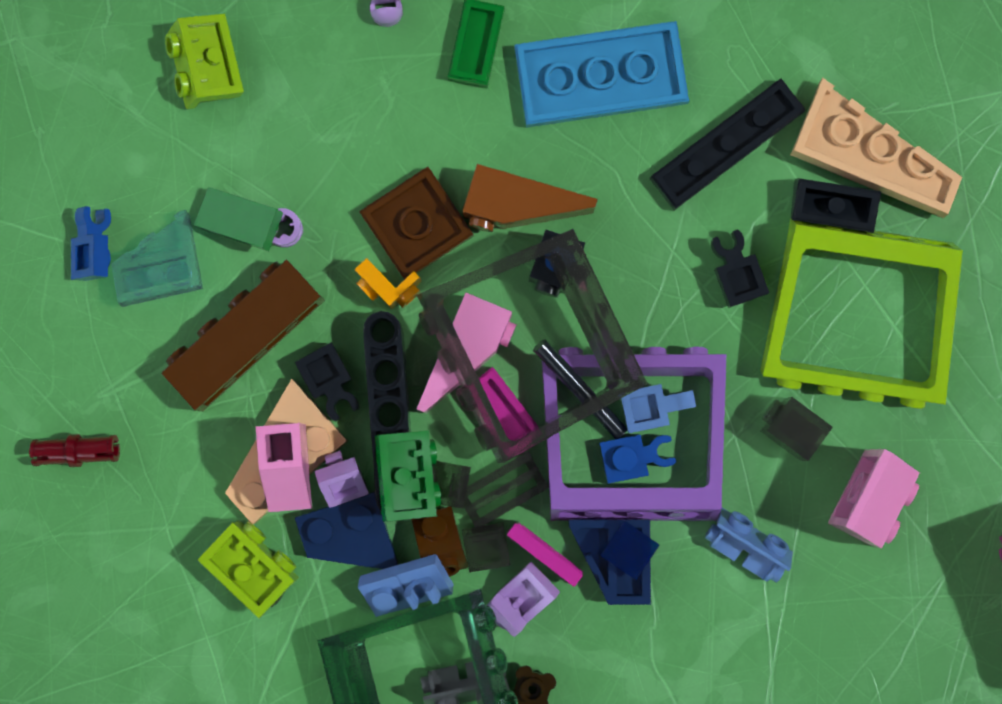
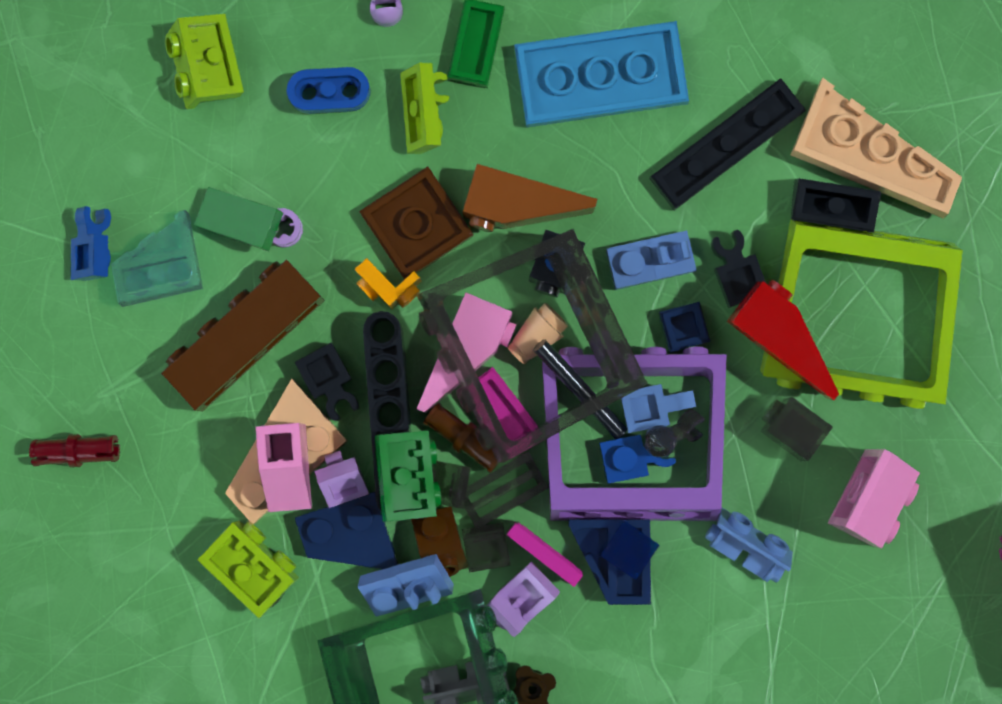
(329, 90): none -> blue plate
(420, 107): none -> lime plate
(460, 435): none -> reddish brown pin
(540, 325): none -> light nougat cone
(651, 260): none -> medium blue plate
(662, 440): none -> clear smoke arm
(684, 327): none -> dark blue tile
(780, 331): none -> red slope

